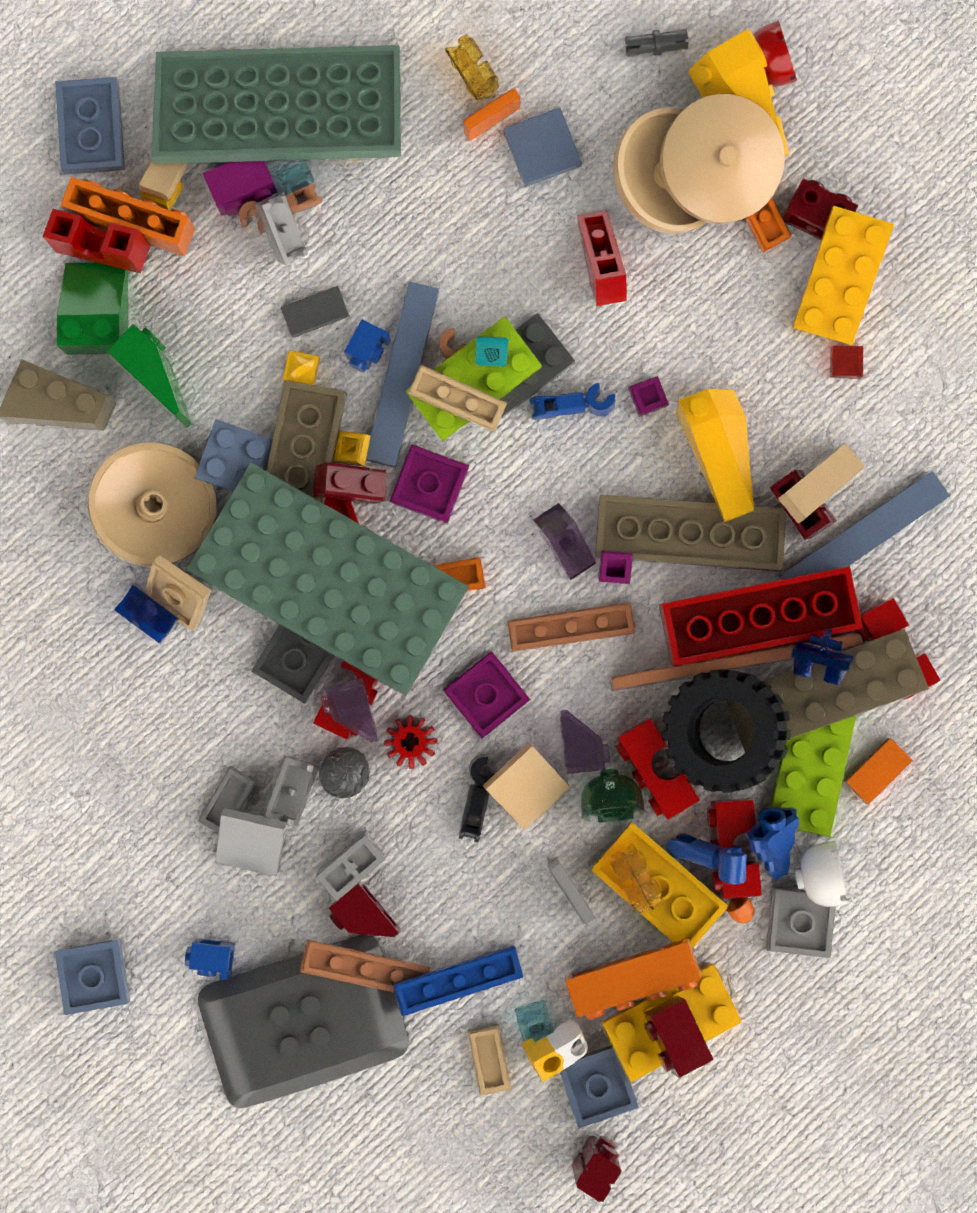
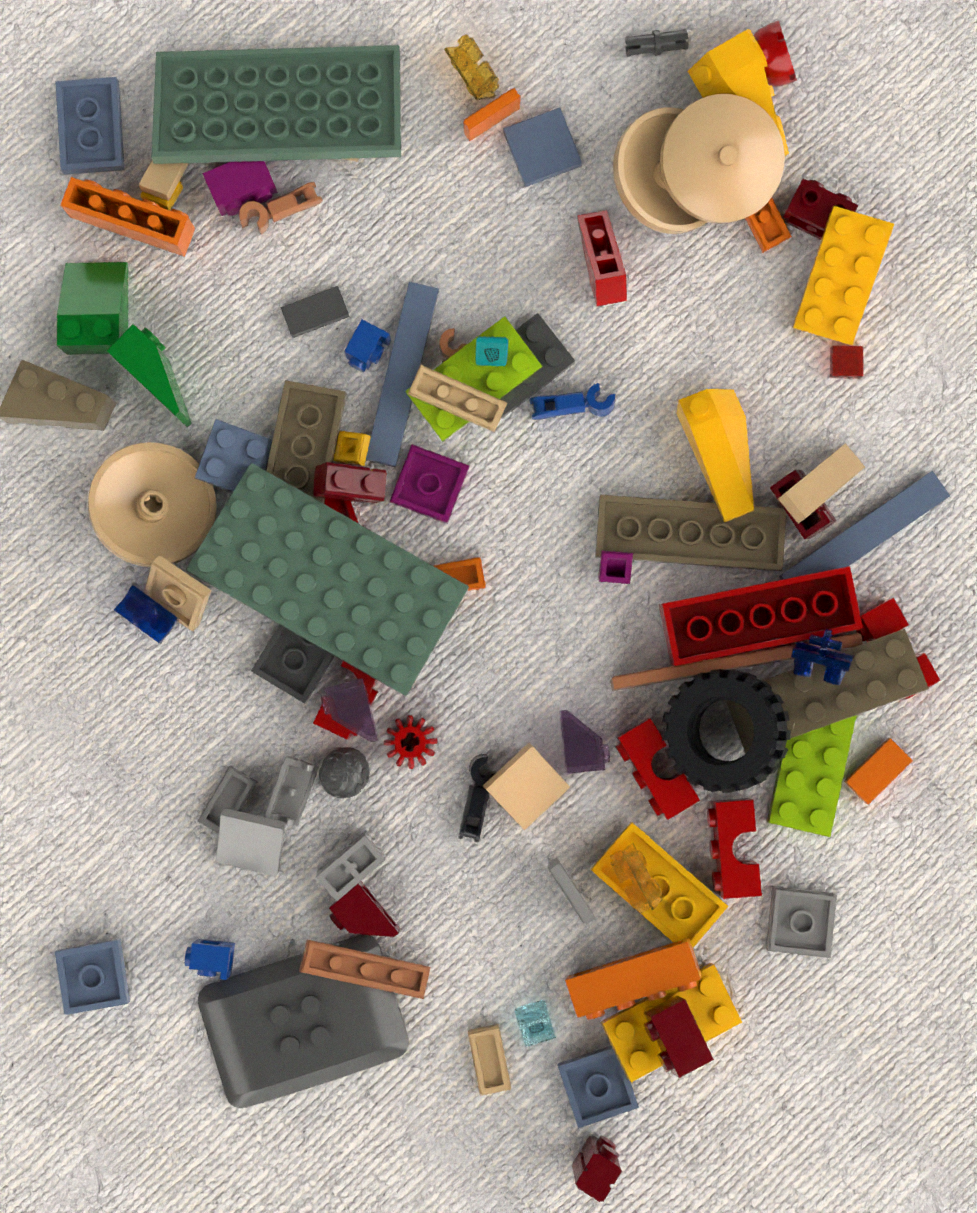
(116, 247): red arch -> none
(281, 228): light grey hinge -> none
(295, 177): clear light blue slope -> none
(301, 368): yellow tile -> none
(457, 980): blue tile -> none
(486, 694): magenta tile -> none
(556, 1050): leg -> none
(565, 540): clear purple slope -> none
(571, 627): nougat tile -> none
(611, 797): clear green cylinder -> none
(648, 396): magenta tile -> none
(728, 860): blue piece -> none
(741, 910): orange hinge -> none
(774, 838): blue rock -> none
(822, 876): white cylinder -> none

